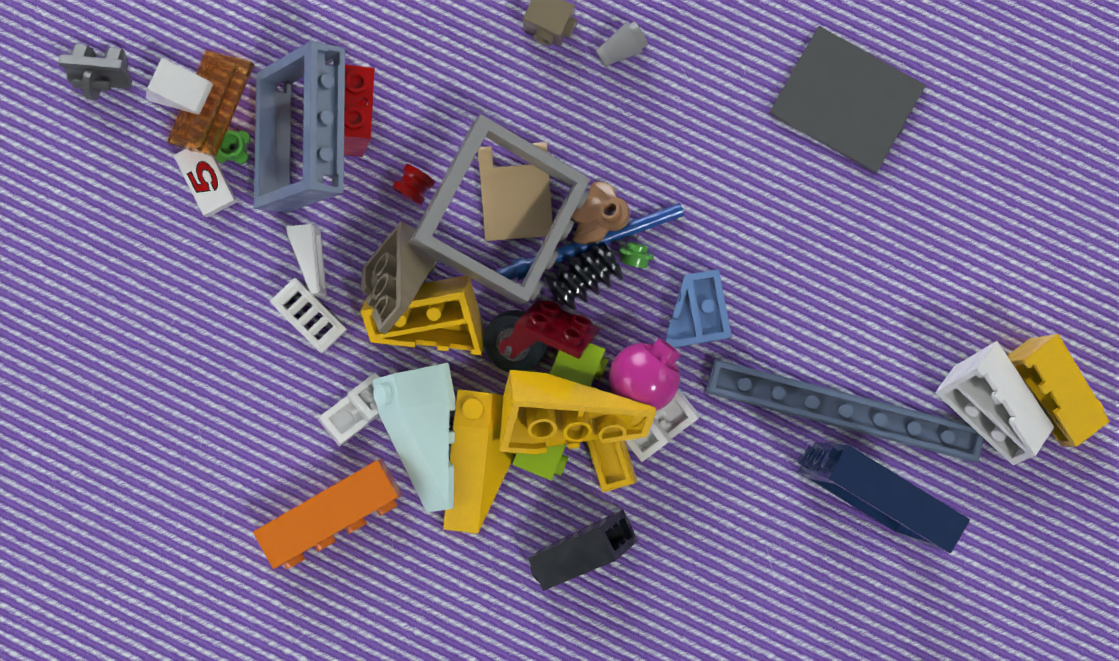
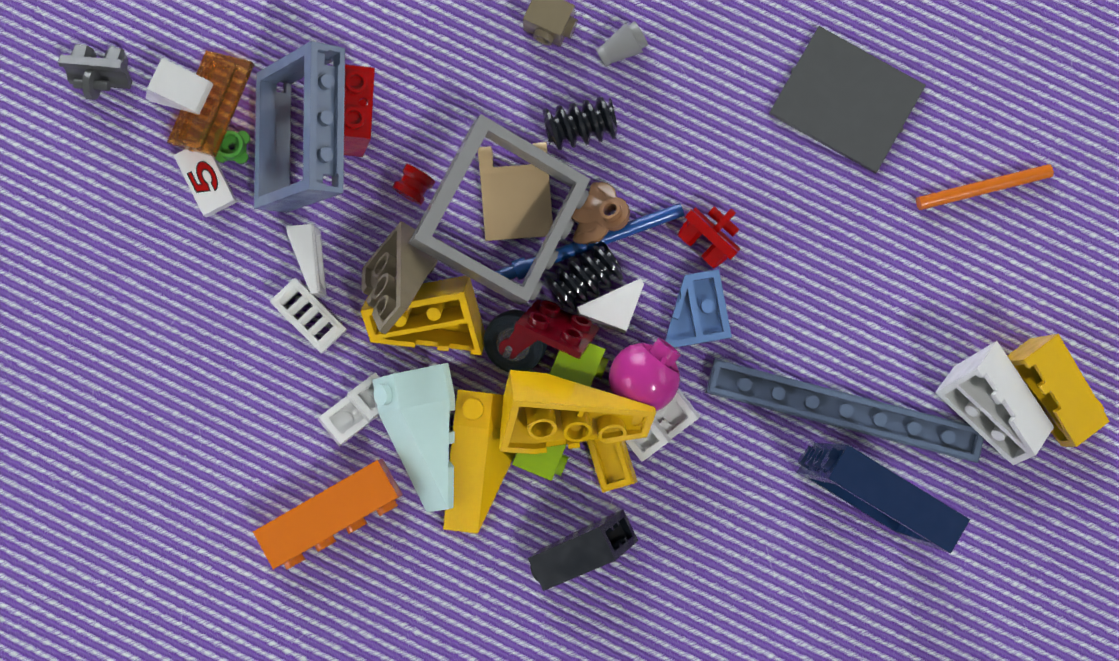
(580, 123): none -> black piece
(614, 308): none -> white slope
(635, 255): bright green plate -> none
(722, 245): none -> red hips
(984, 187): none -> orange bar

